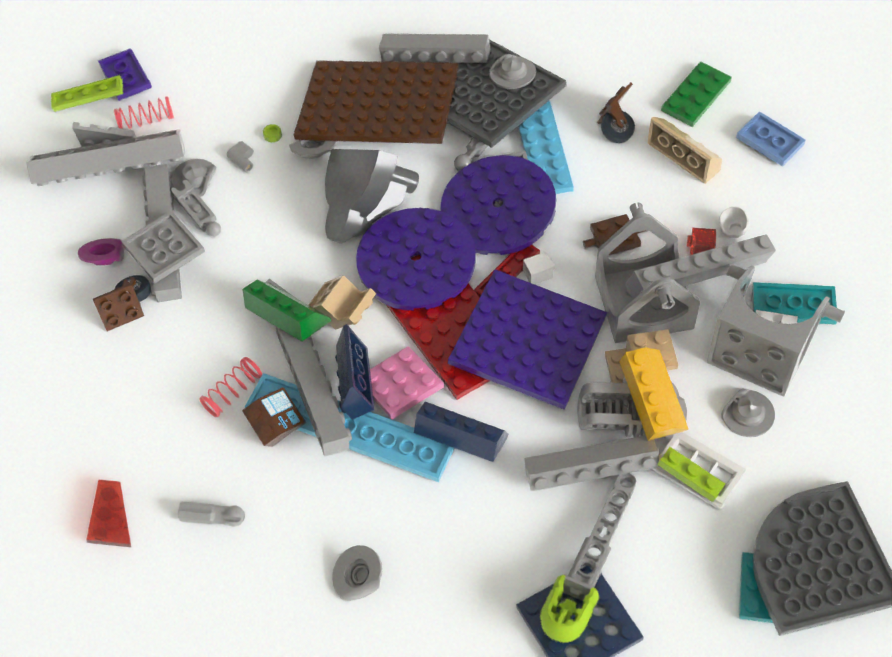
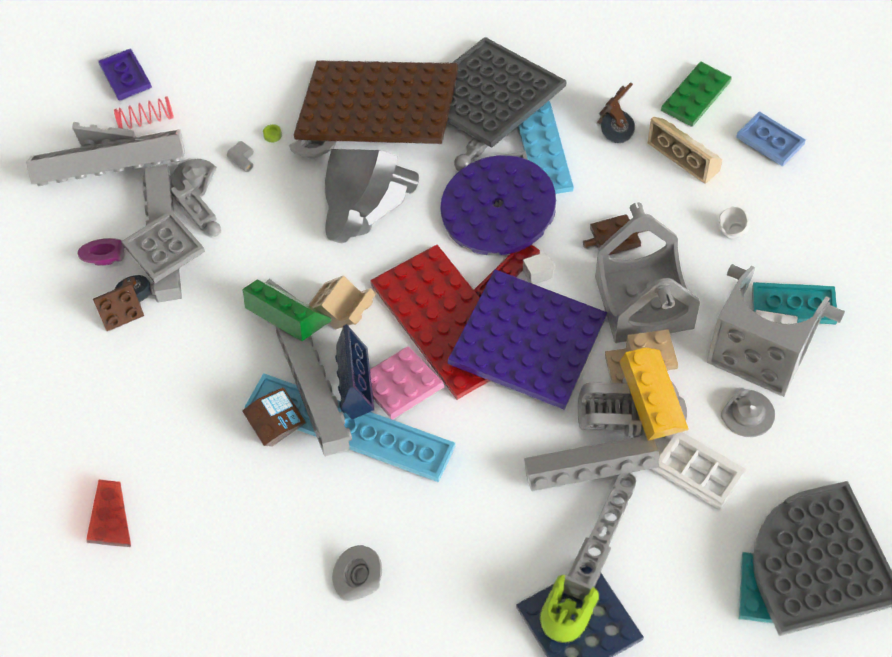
(86, 93): lime plate -> none
(210, 513): light grey piece -> none
(217, 409): coral piece -> none
(407, 284): dark purple plate -> none
(435, 48): light grey brick -> none
(459, 431): dark blue slope -> none
(512, 72): light grey hat -> none
(691, 474): lime plate -> none
(701, 240): clear red brick -> none
(704, 264): light grey brick -> none

